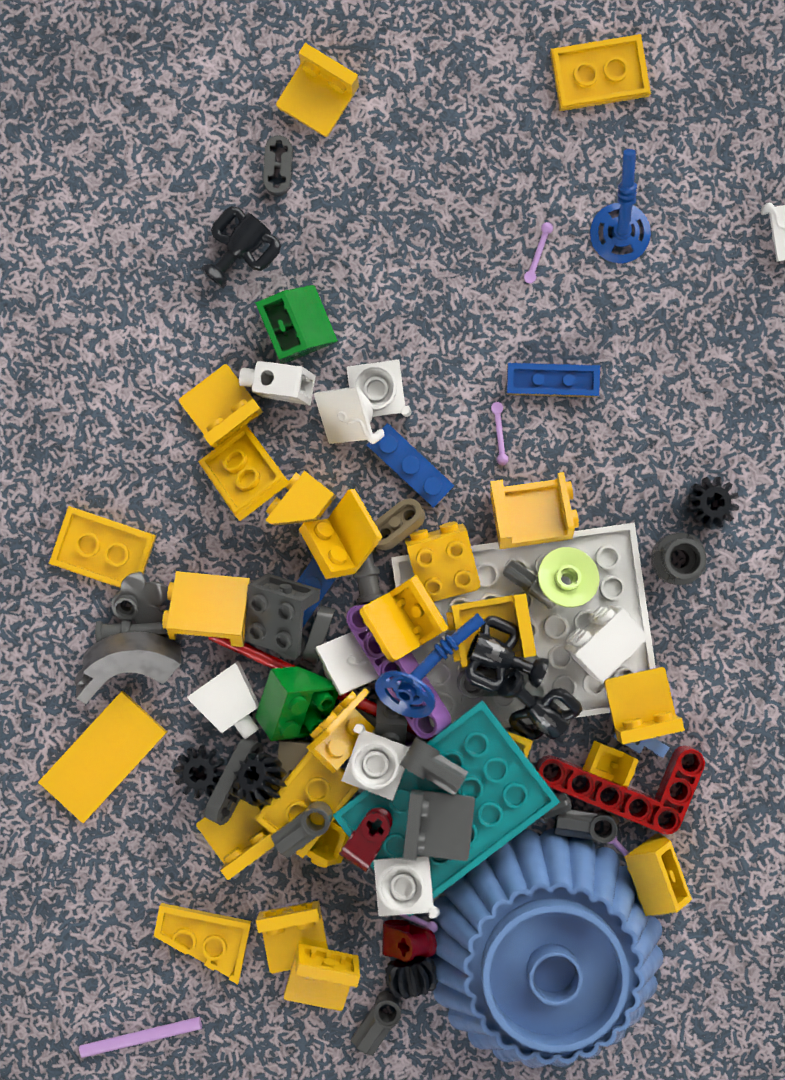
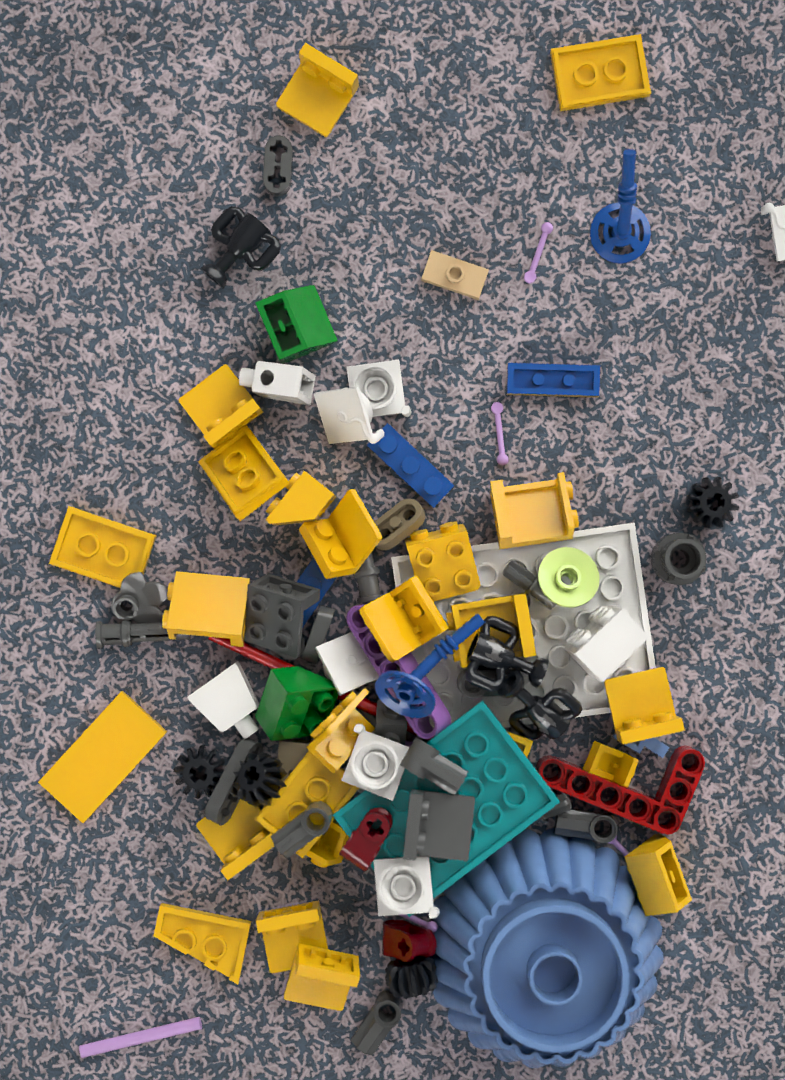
(126, 653): flat silver arch -> none
(454, 275): none -> tan plate

